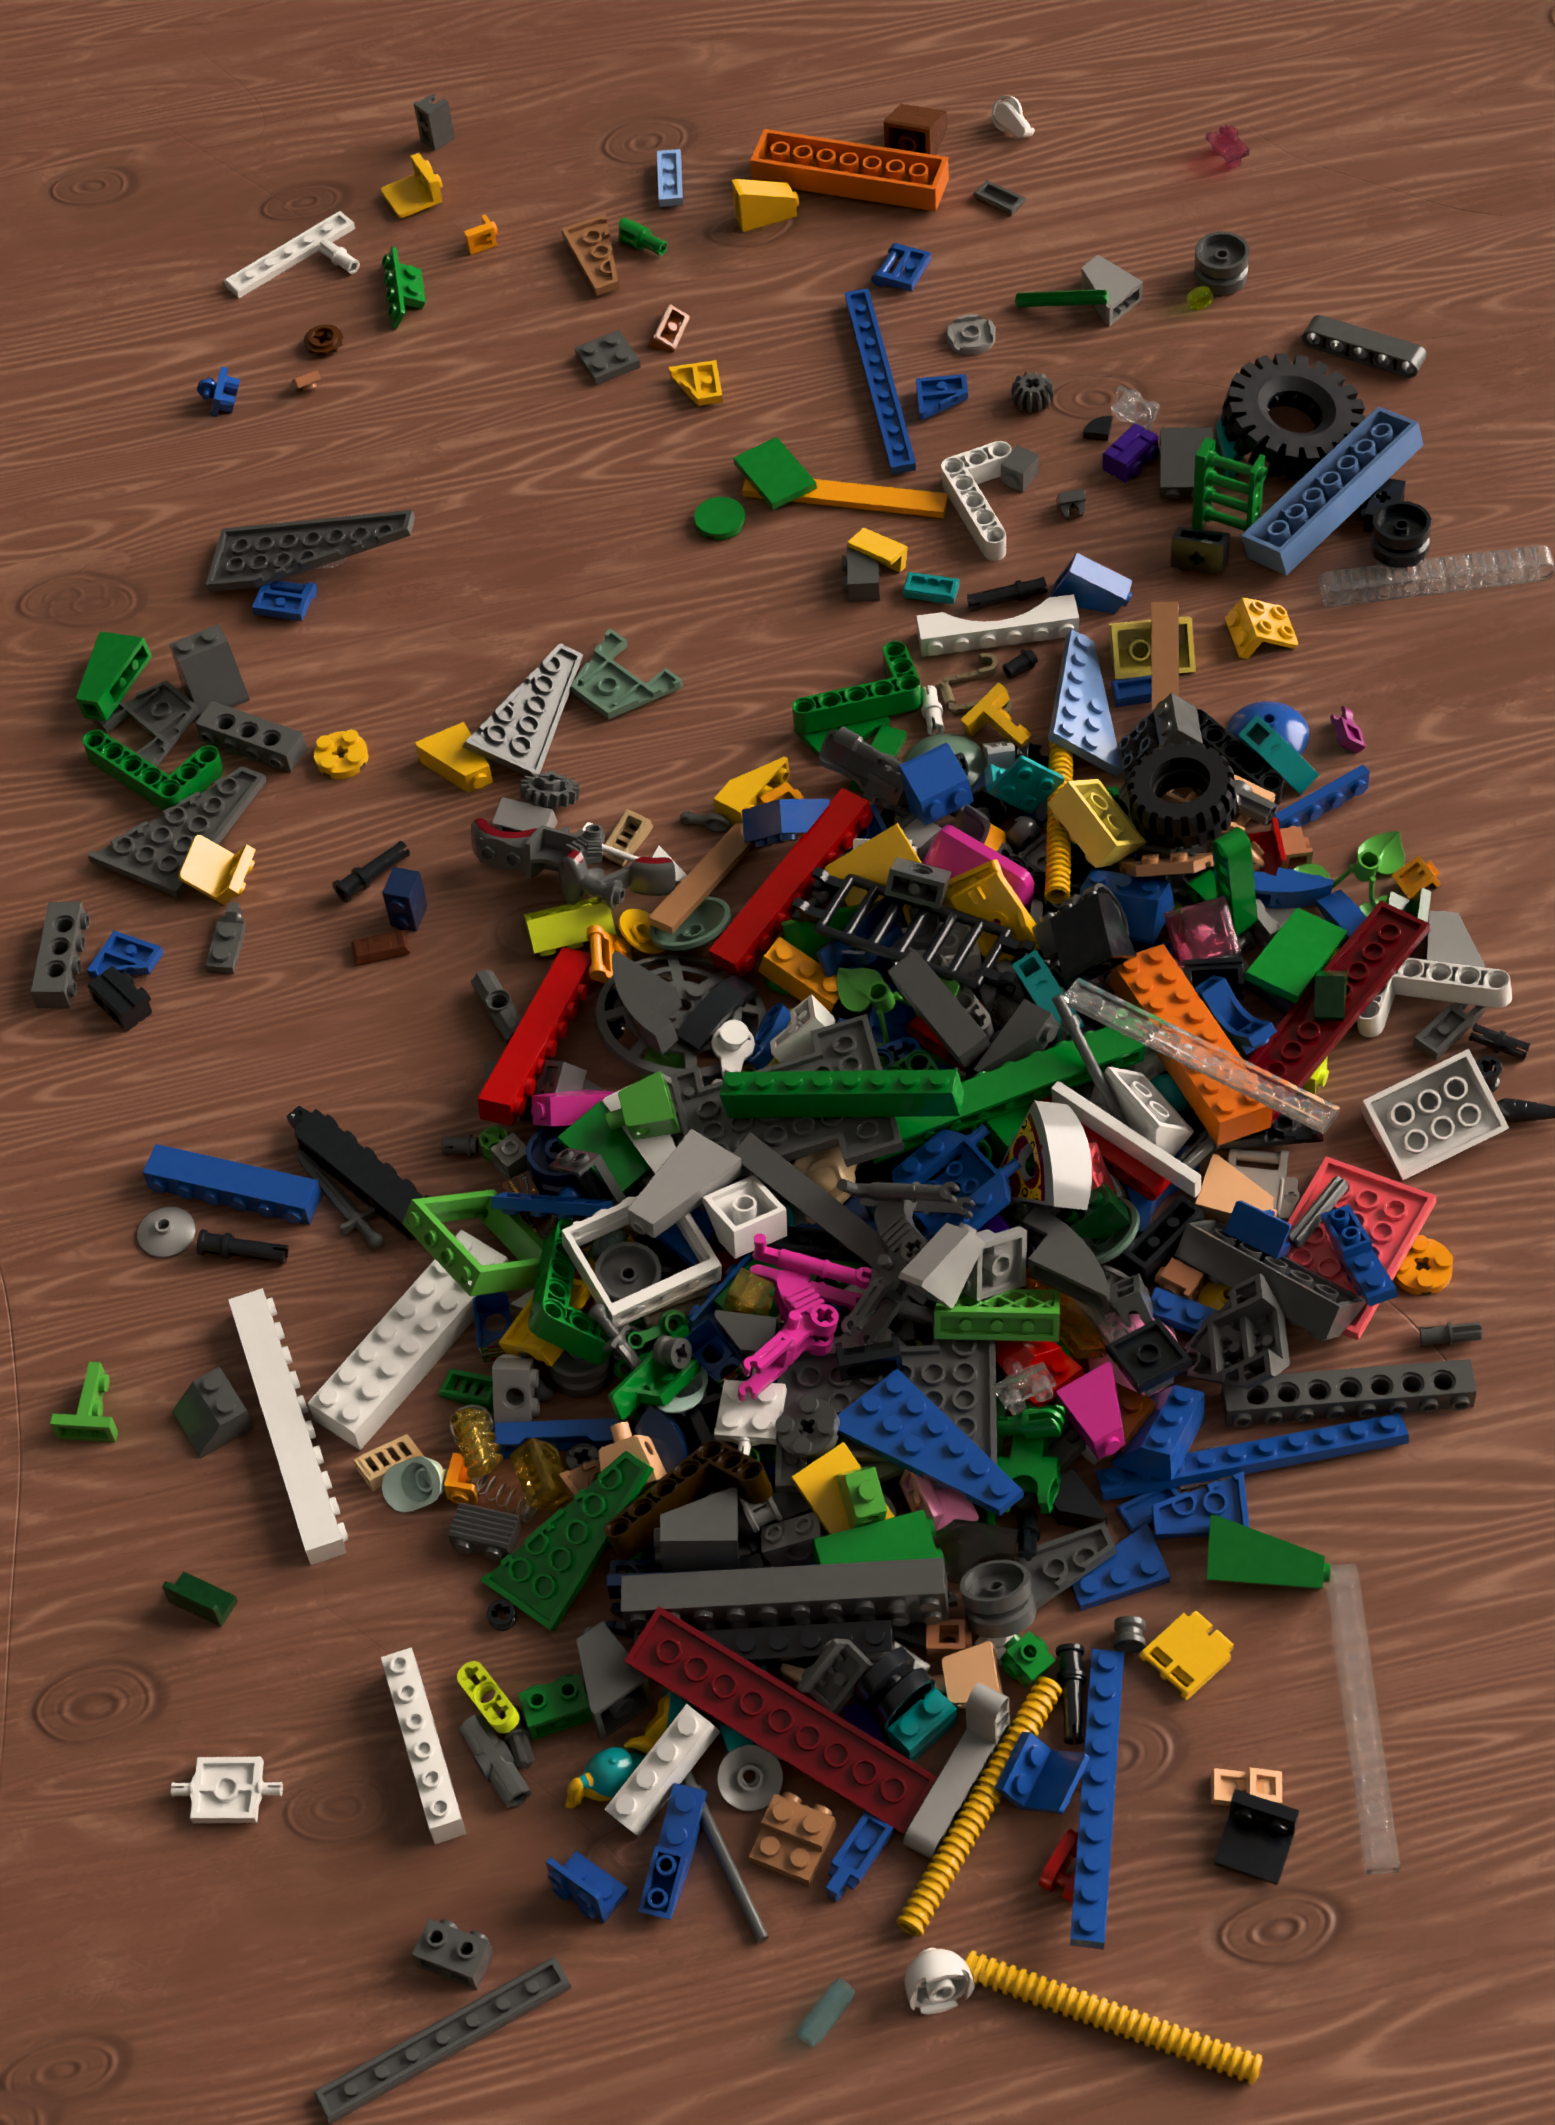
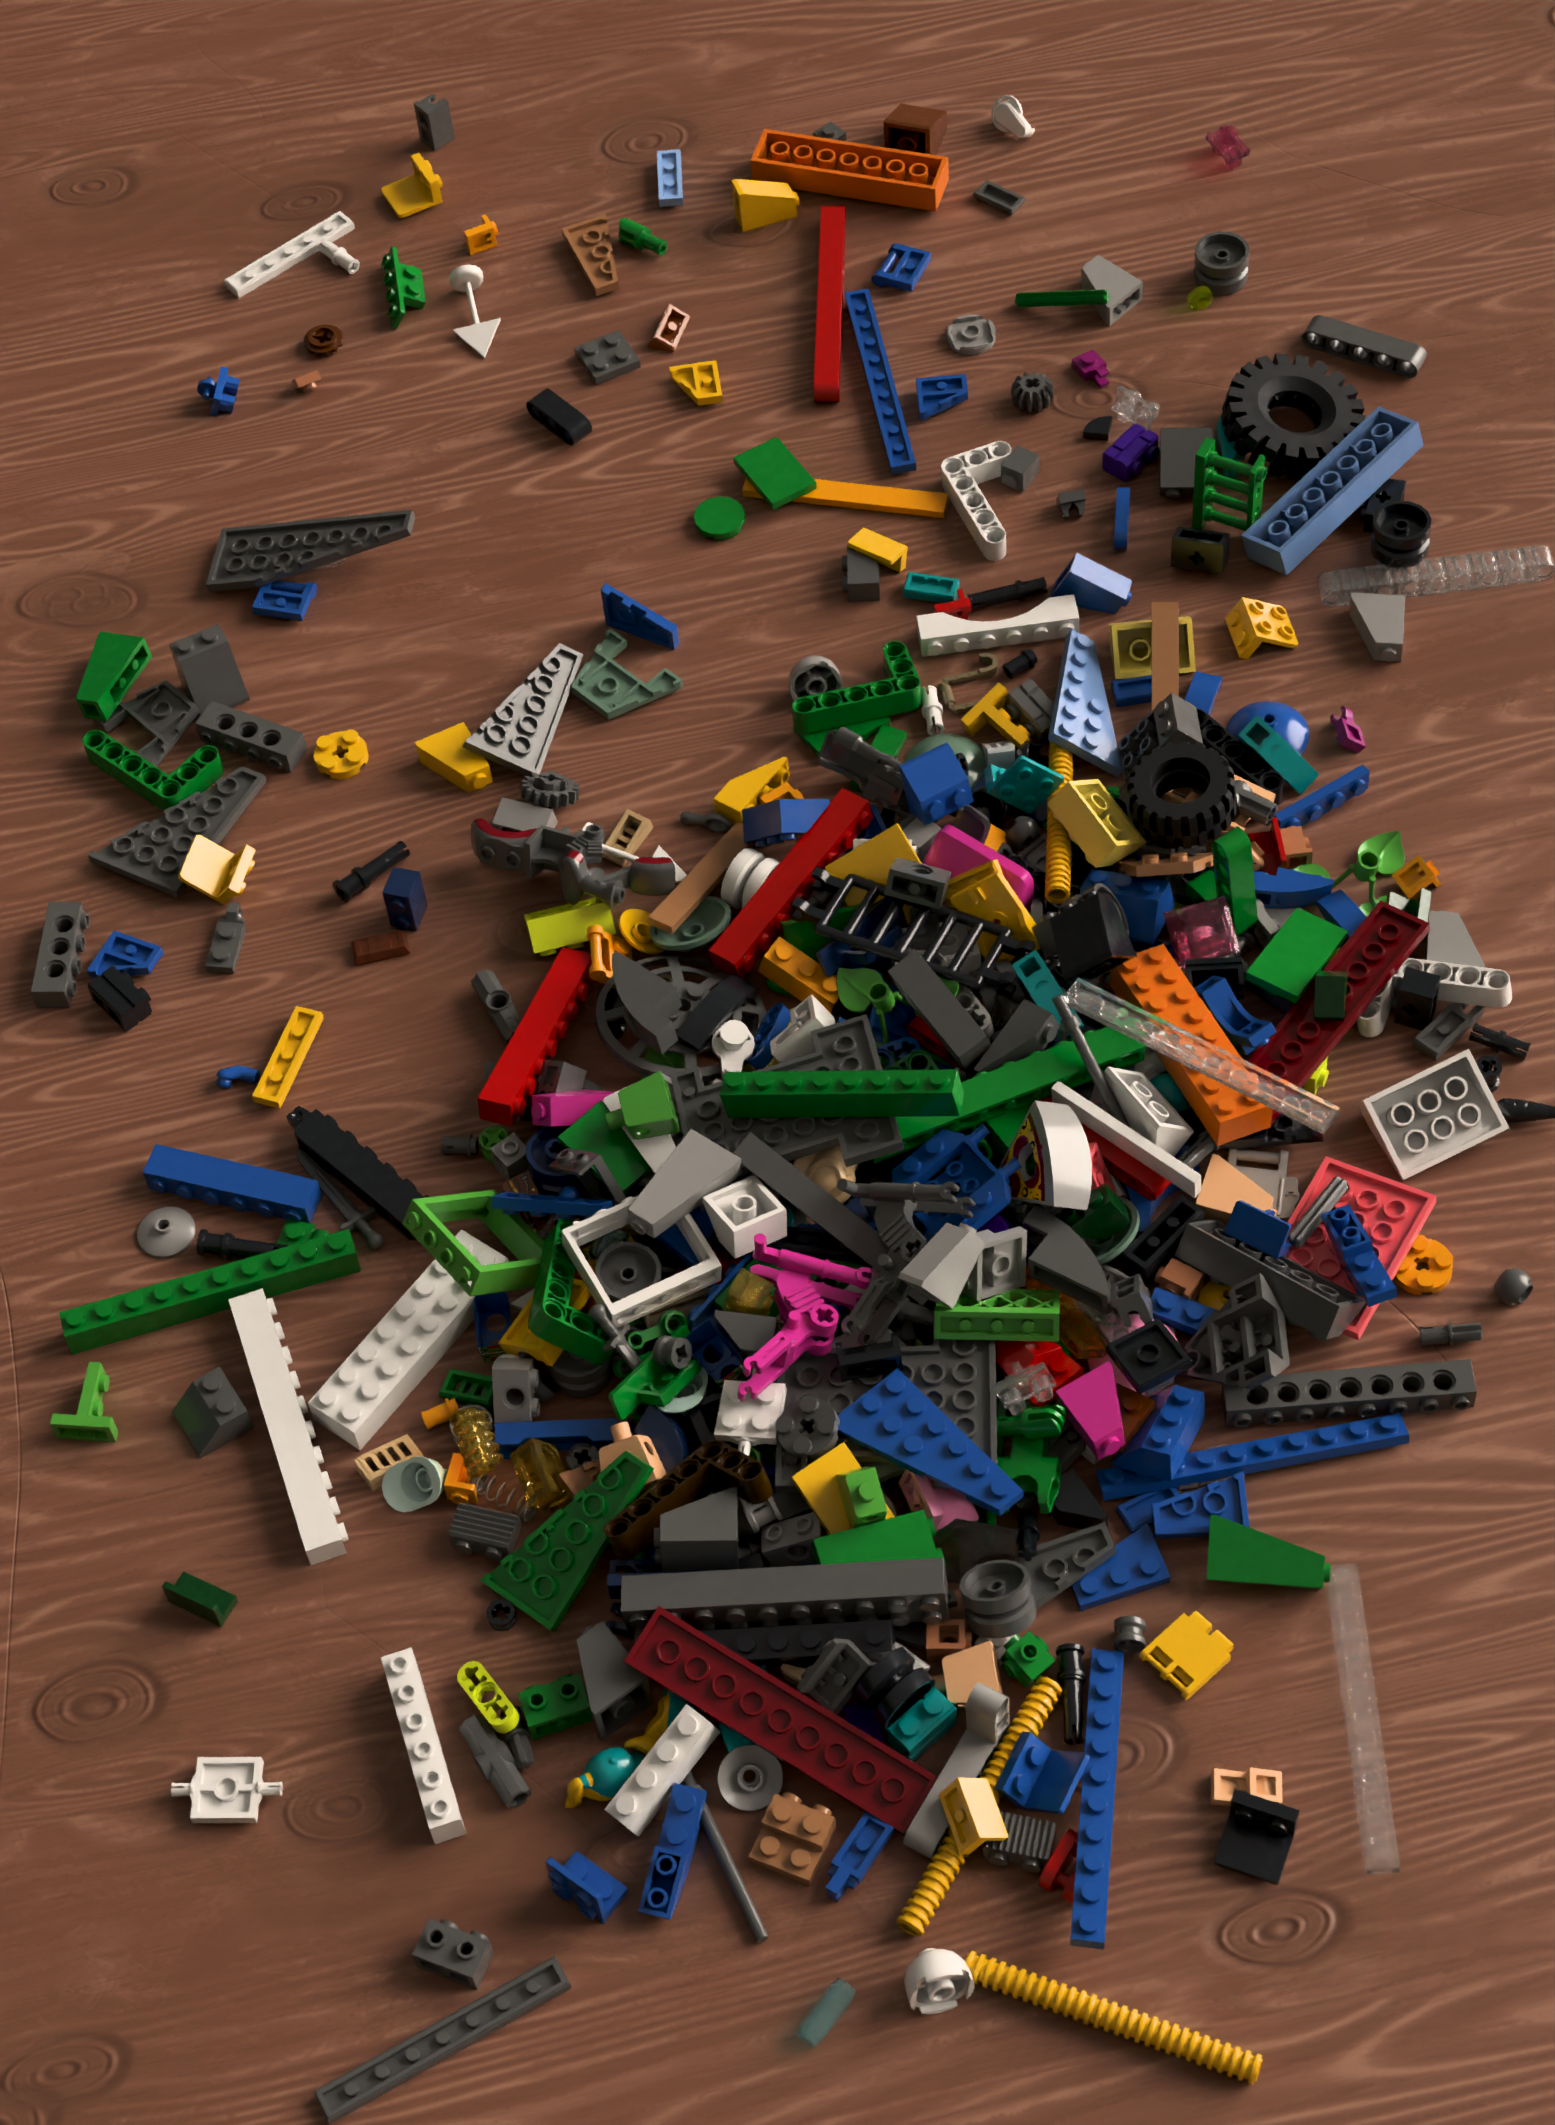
(208, 1291): none -> green brick
(236, 1072): none -> blue arm
(287, 1057): none -> yellow plate
(298, 1232): none -> green plate
(439, 1413): none -> light orange pin
(479, 335): none -> white piece
(559, 416): none -> black beam
(636, 619): none -> blue wing
(746, 876): none -> white wheel
(814, 676): none -> light grey cylinder
(830, 131): none -> dark grey plate
(830, 304): none -> red beam
(958, 608): none -> red bracket
(972, 1813): none -> yellow panel
(1028, 1843): none -> dark grey brick
(1030, 709): none -> dark grey brick
(1091, 366): none -> magenta plate
(1122, 518): none -> blue beam
(1203, 691): none -> blue slope
(1379, 623): none -> light grey slope
(1415, 998): none -> black brick
(1513, 1286): none -> dark grey piece

